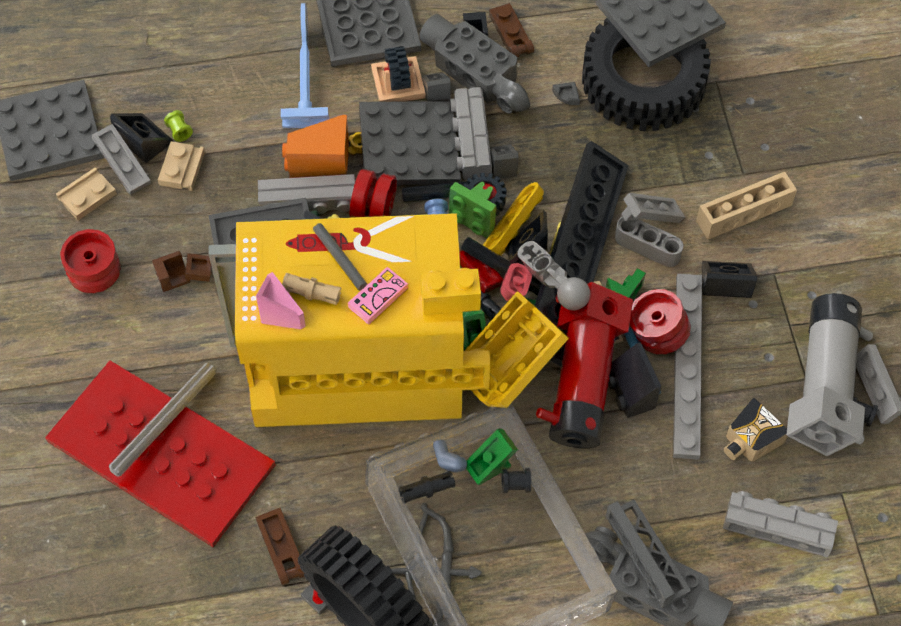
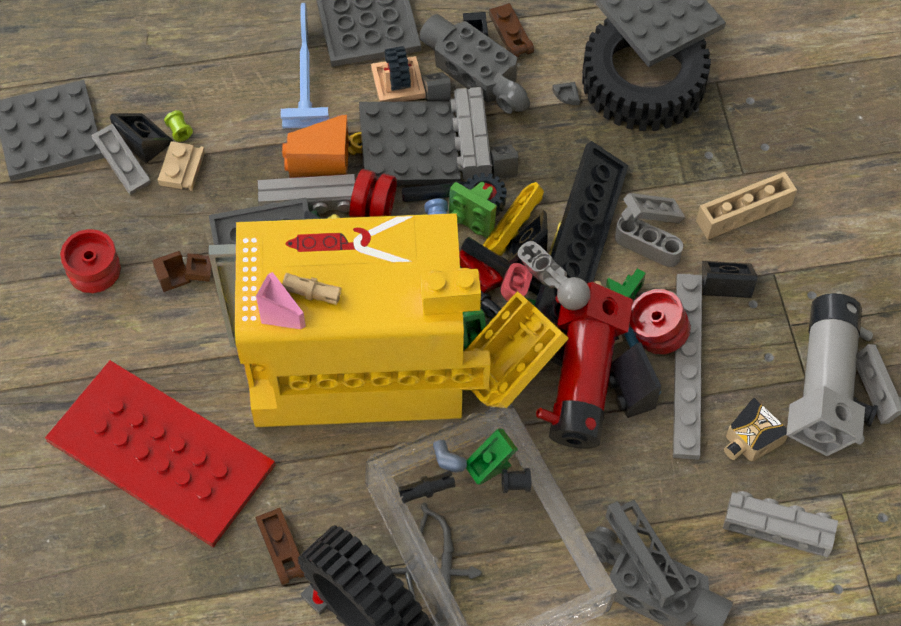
(86, 194): tan plate -> none
(162, 419): light grey axle -> none
(339, 256): dark grey bar -> none
(378, 295): bright pink tile -> none

